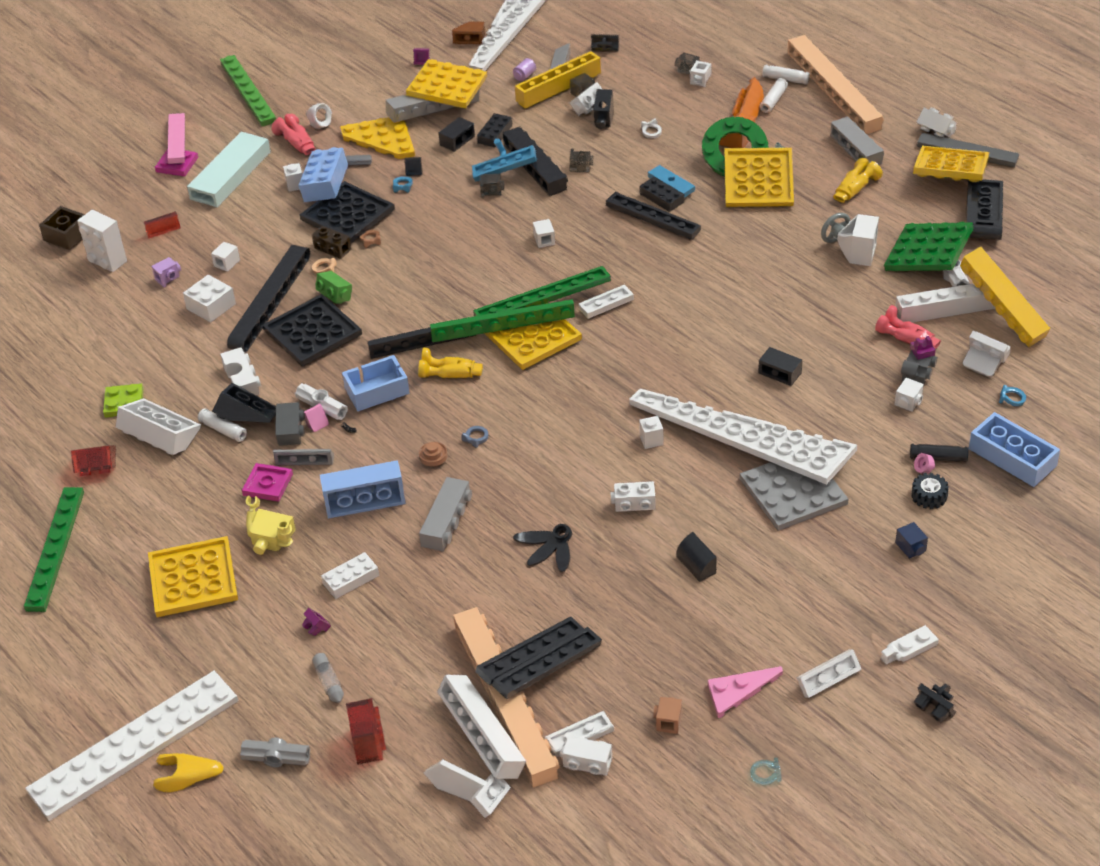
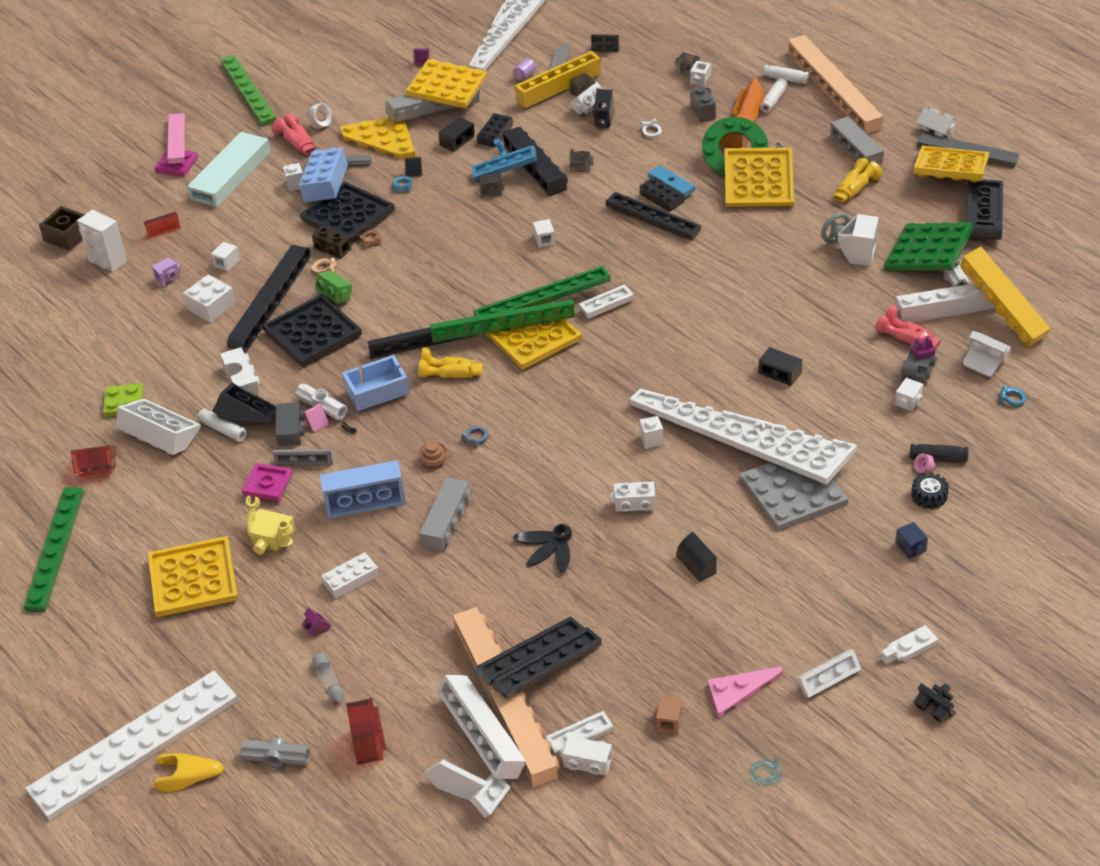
(469, 33): dark orange slope -> none
(703, 103): none -> dark grey hinge
(1014, 449): light blue brick -> none

